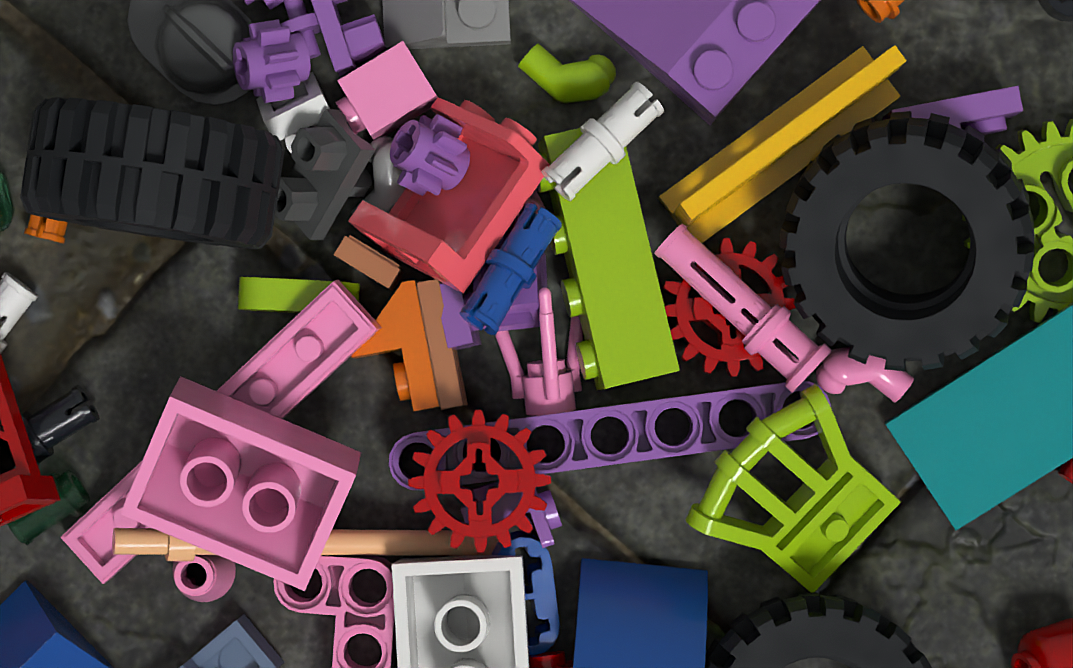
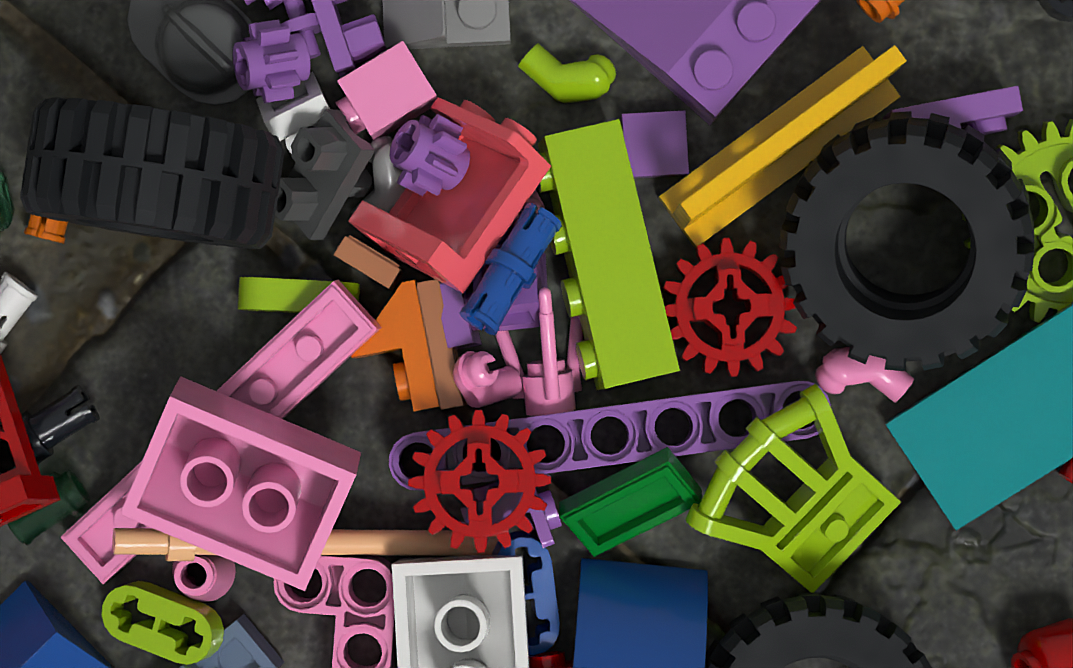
(157, 635): none -> lime beam
(483, 386): none -> bright pink arm
(603, 141): white pin -> none
(630, 502): none -> green tile
(656, 143): none -> medium lavender tile
(681, 252): bright pink pin -> none

